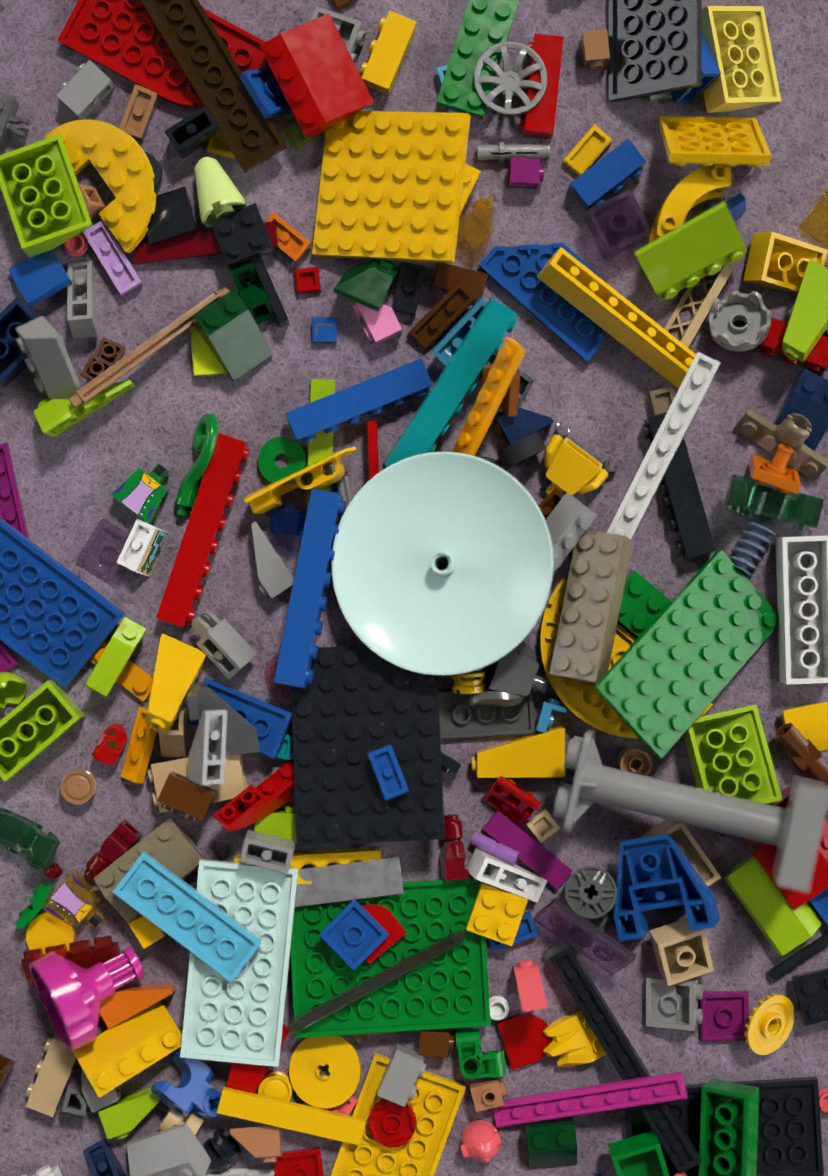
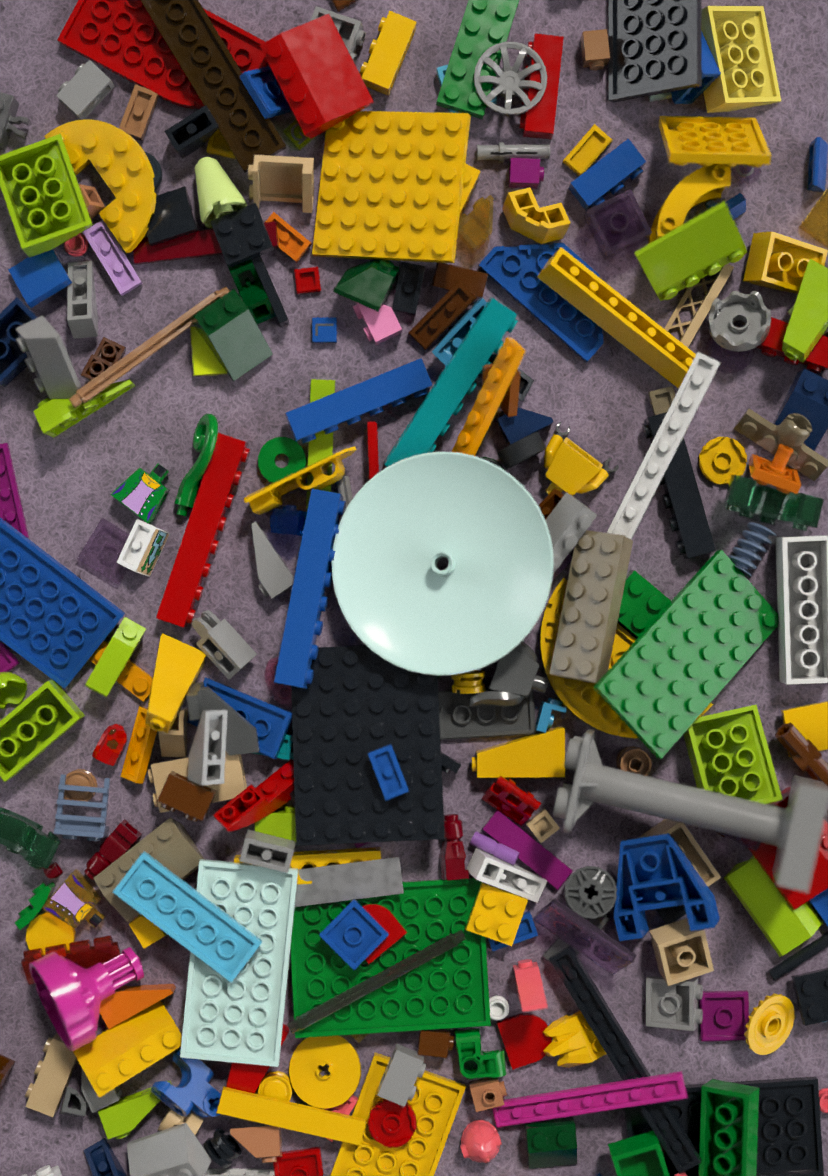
(75, 825): none -> sand blue plate
(282, 180): none -> tan panel
(536, 223): none -> yellow brick
(717, 466): none -> yellow tile
(817, 165): none -> blue slope

